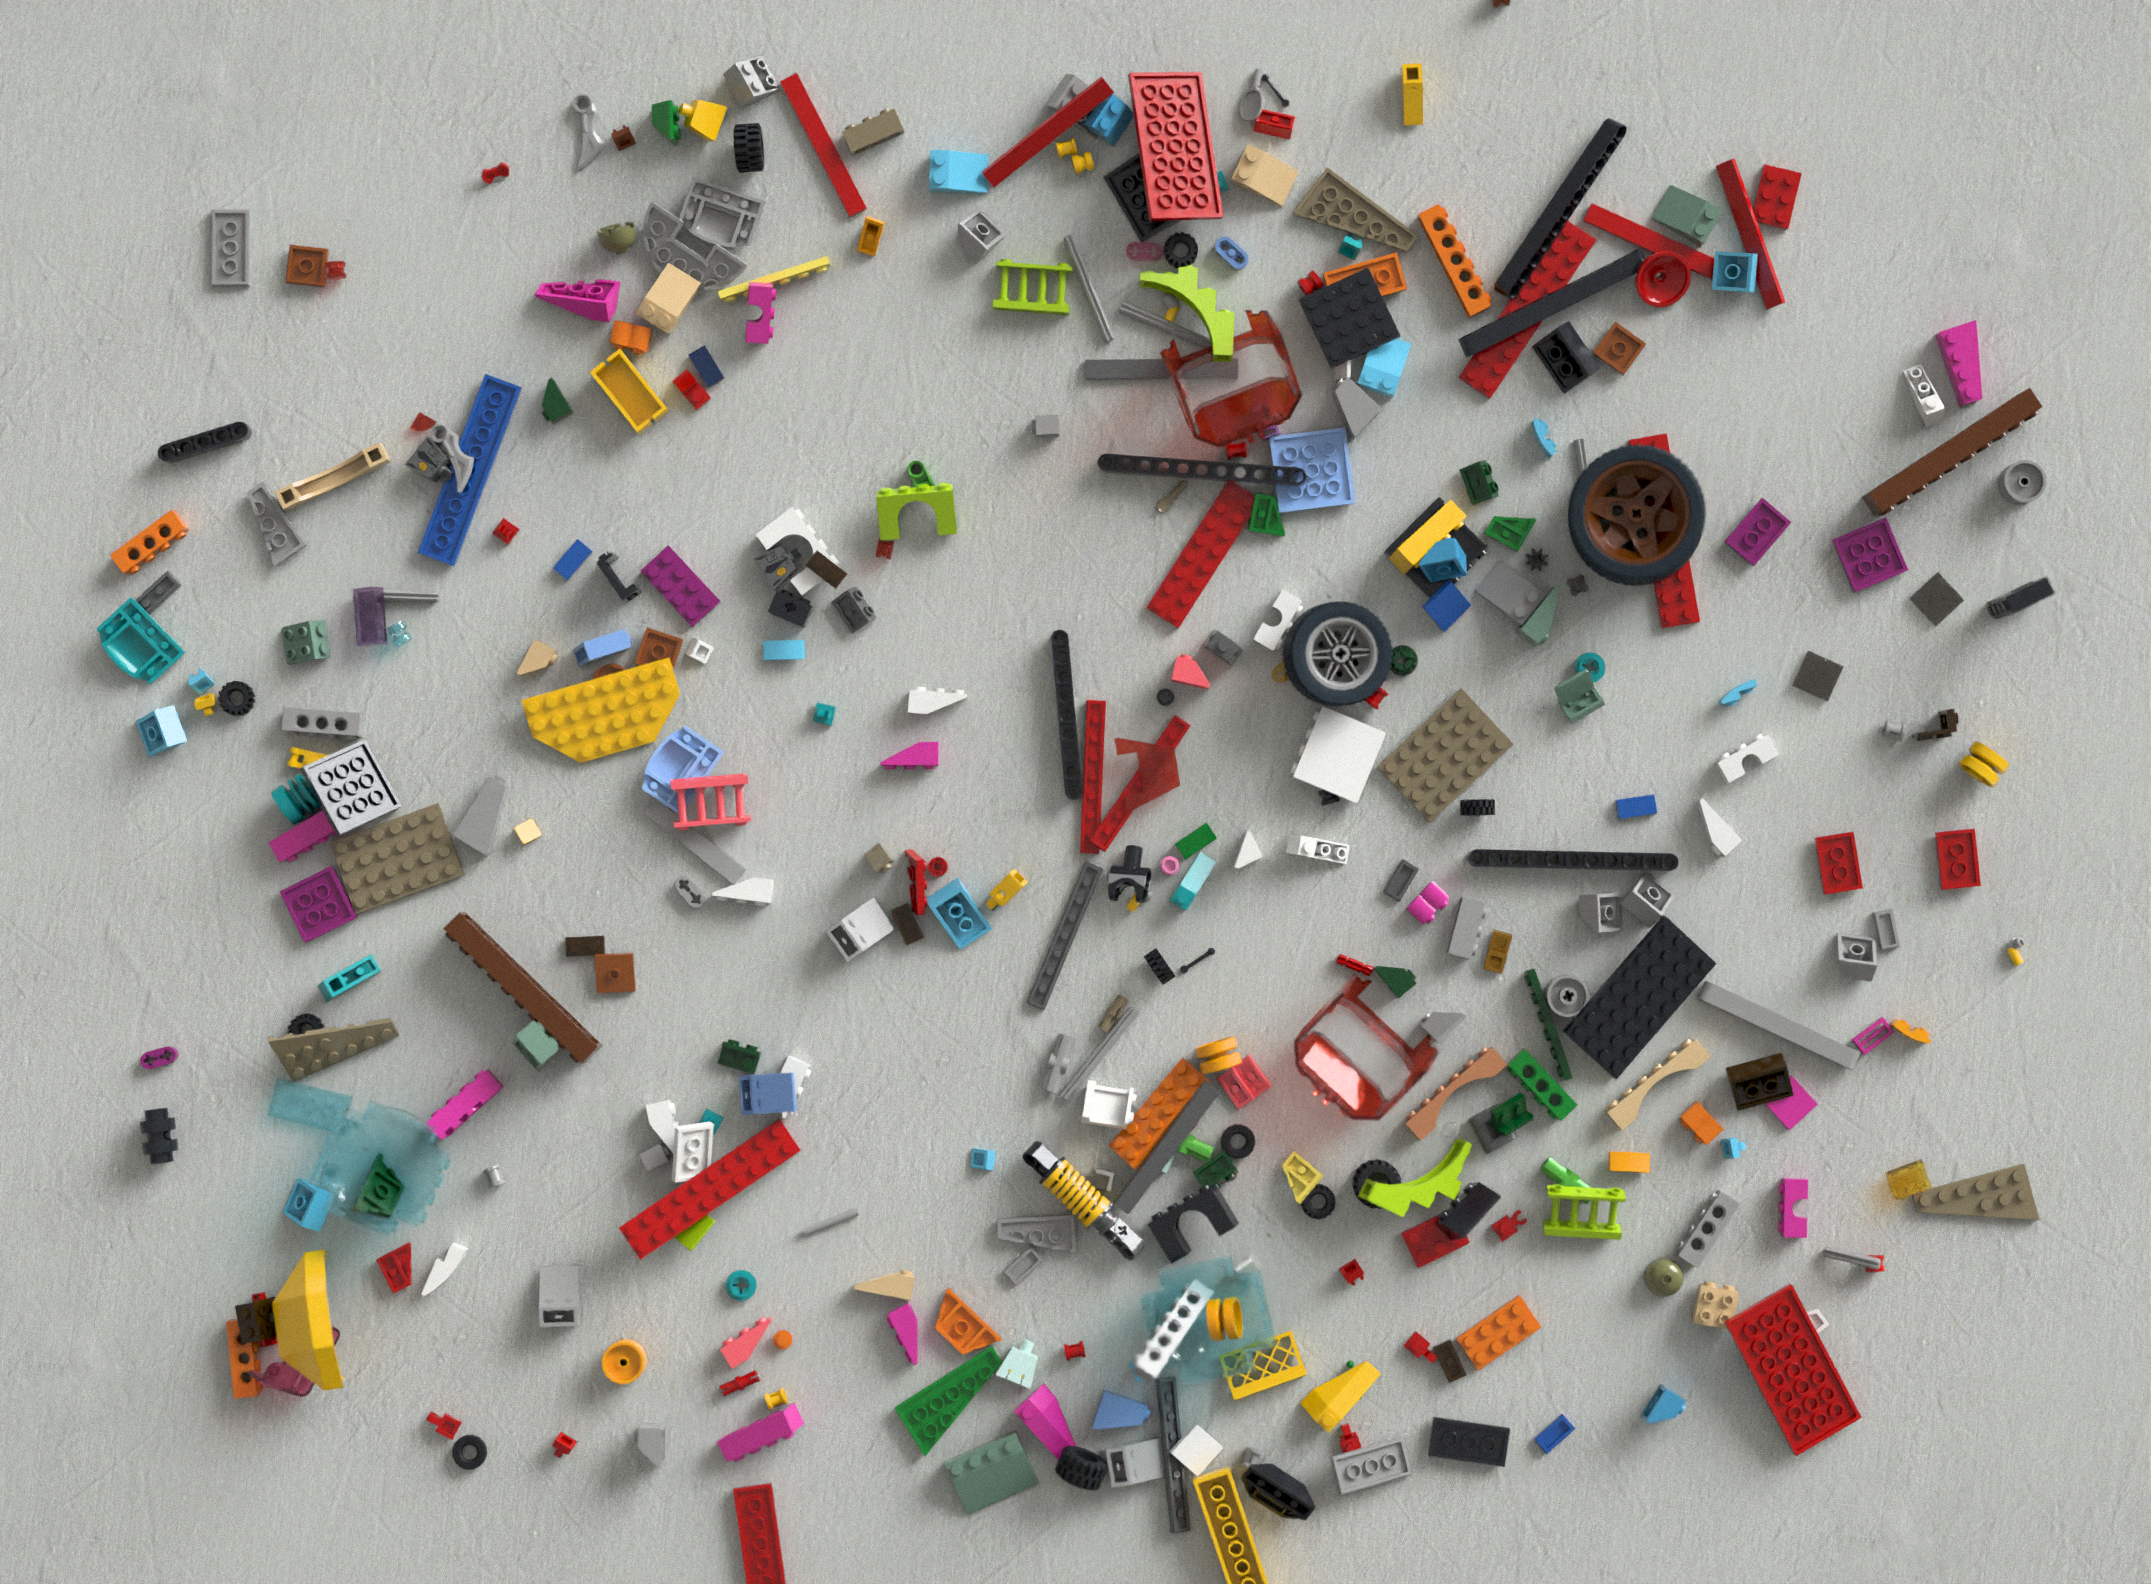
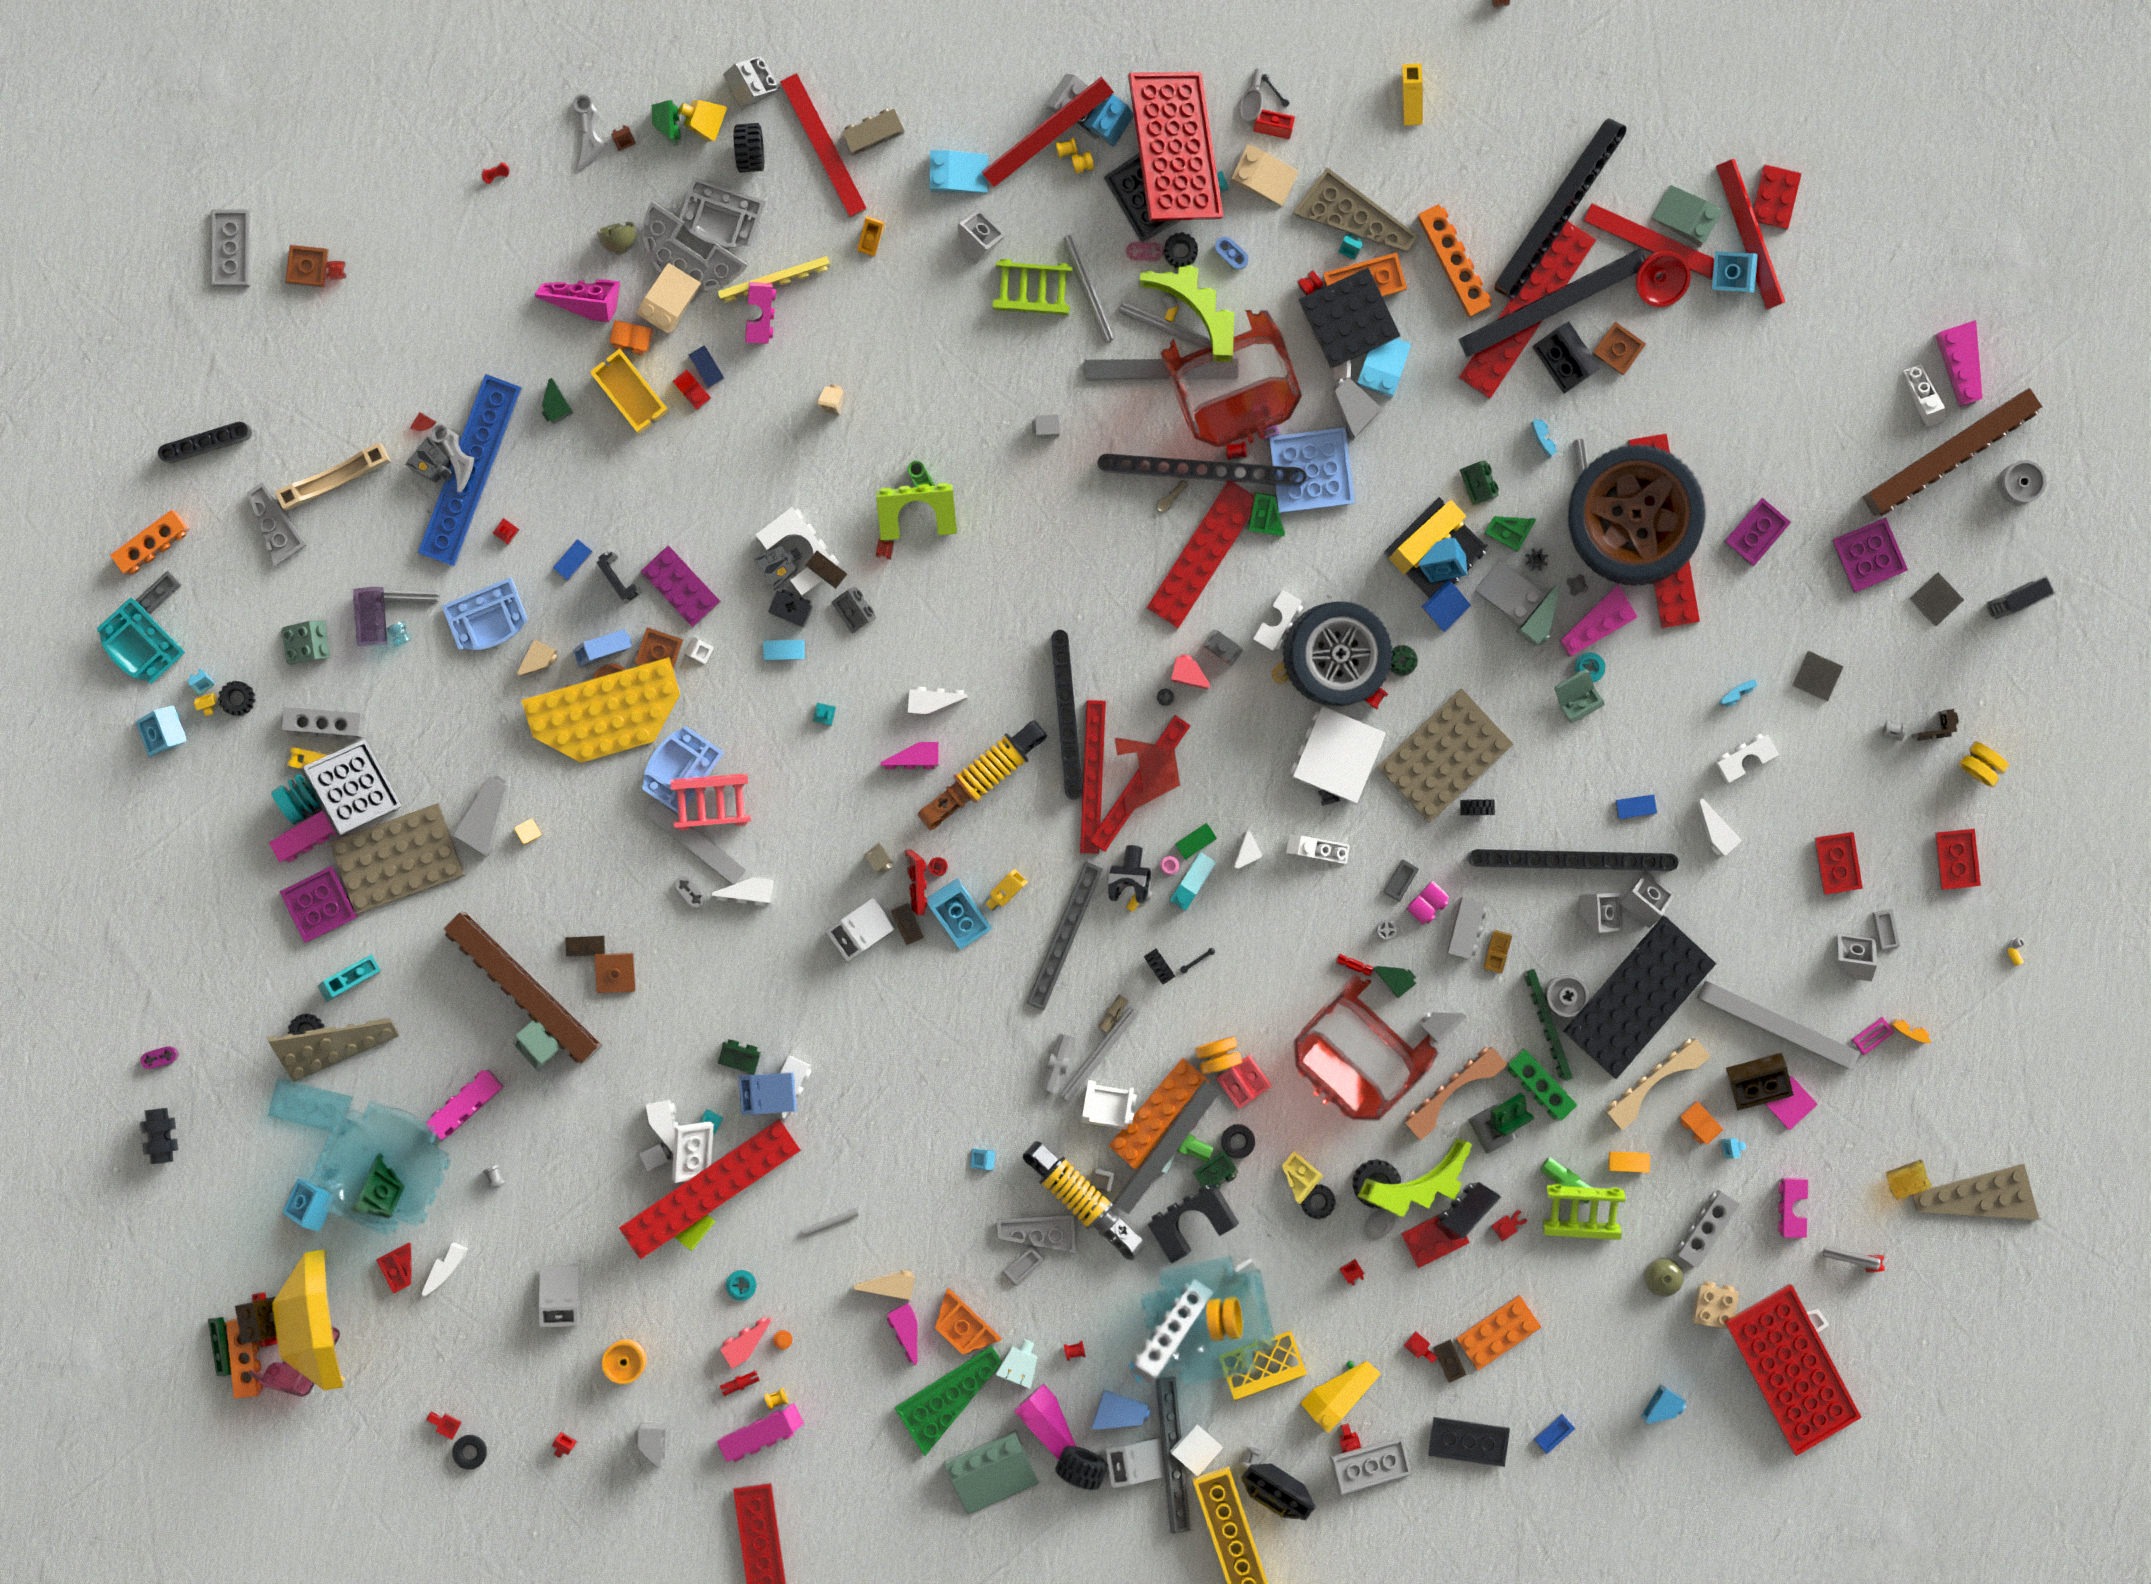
(220, 1346): none -> dark green plate
(486, 616): none -> light blue slope
(831, 399): none -> tan slope
(983, 774): none -> piece
(1379, 1224): none -> light grey piece
(1386, 928): none -> light grey wheel
(1604, 618): none -> dark pink wedge

